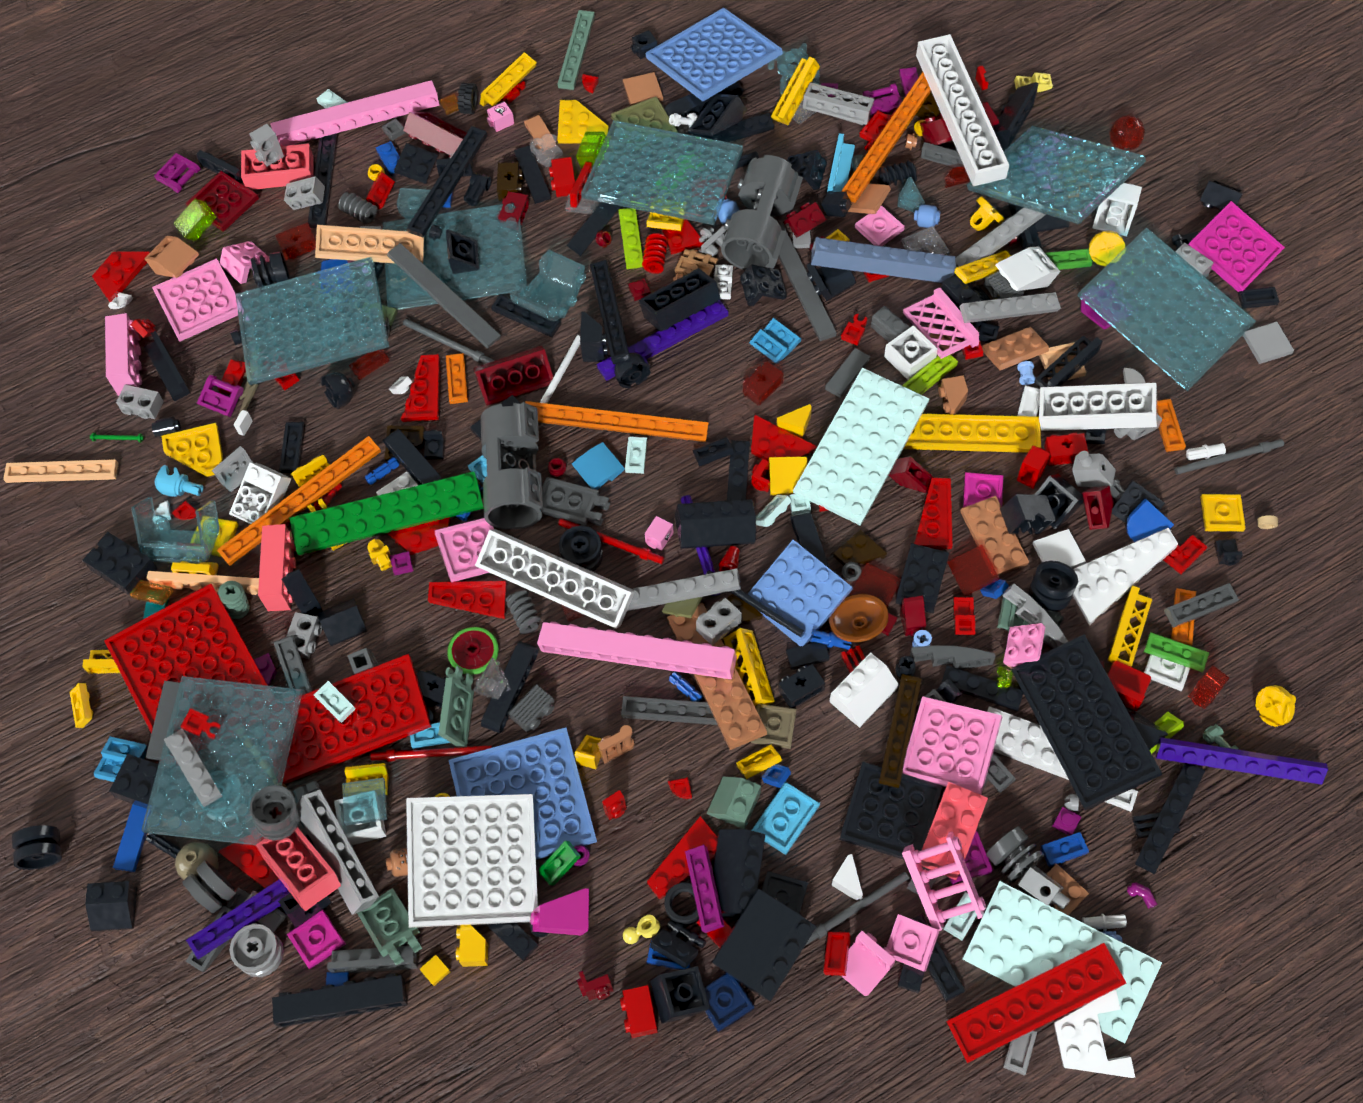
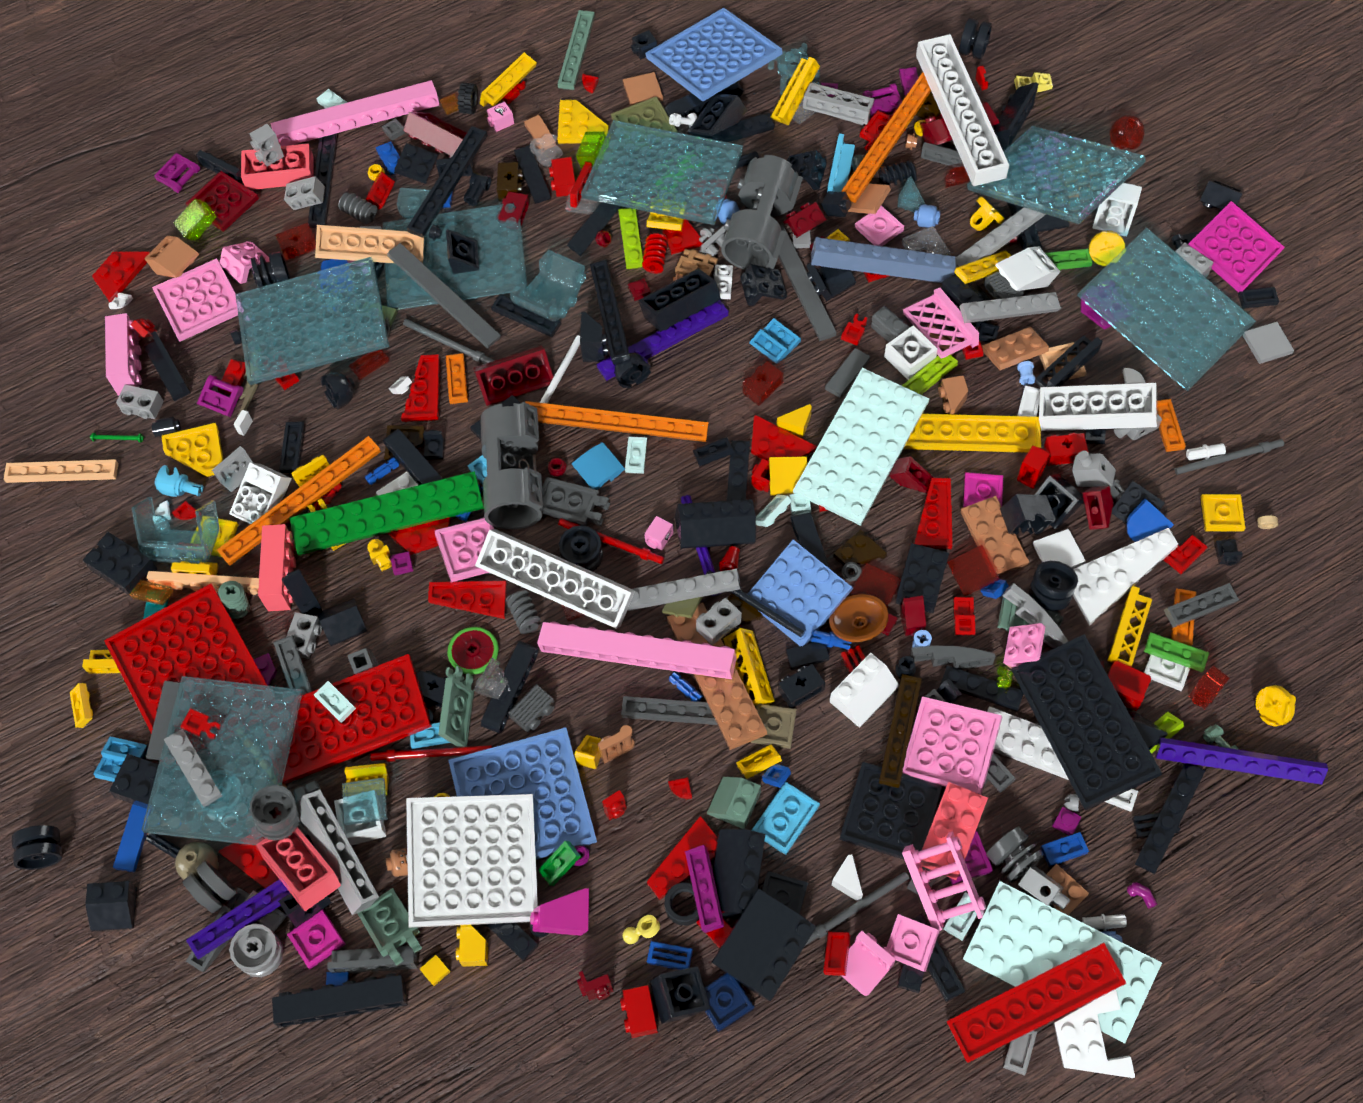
(676, 949): black plate -> none
(975, 38): none -> black wheel

